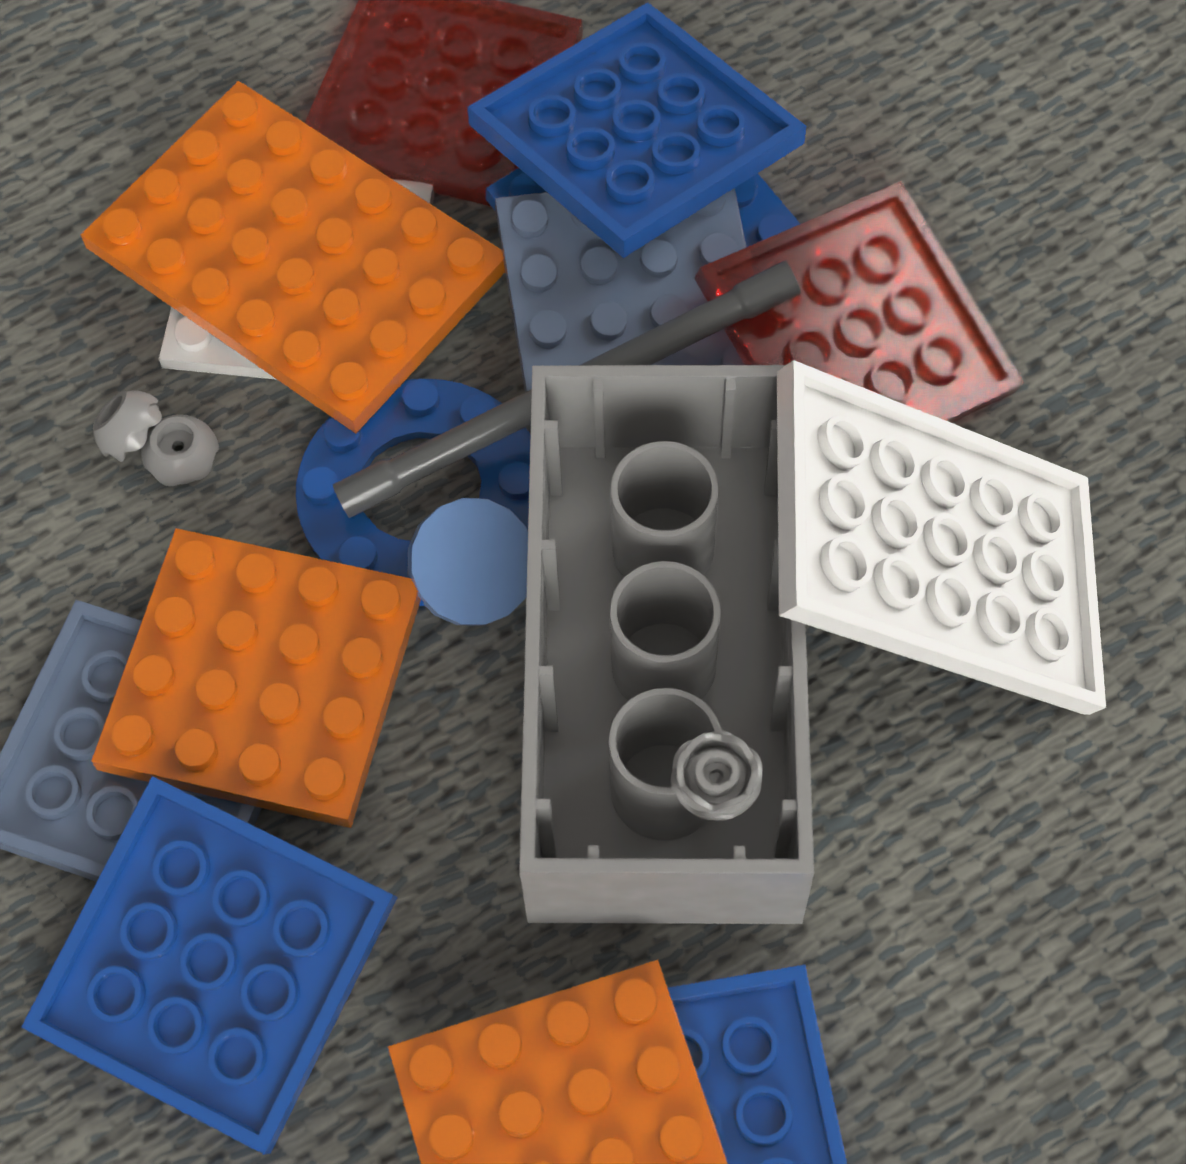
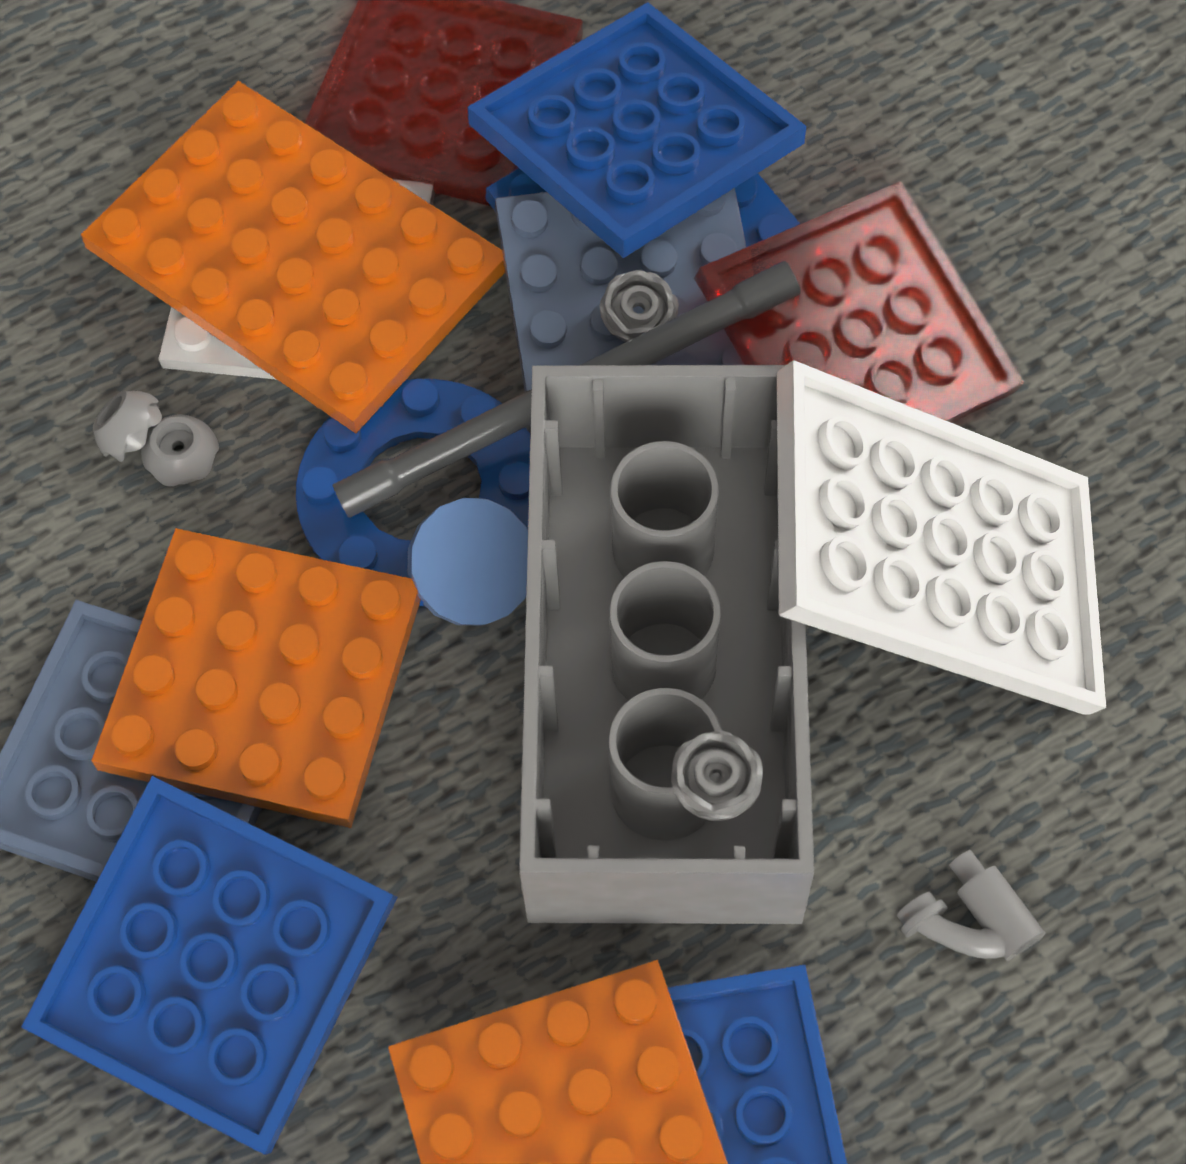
(634, 290): none -> light grey plate
(991, 900): none -> light grey plant

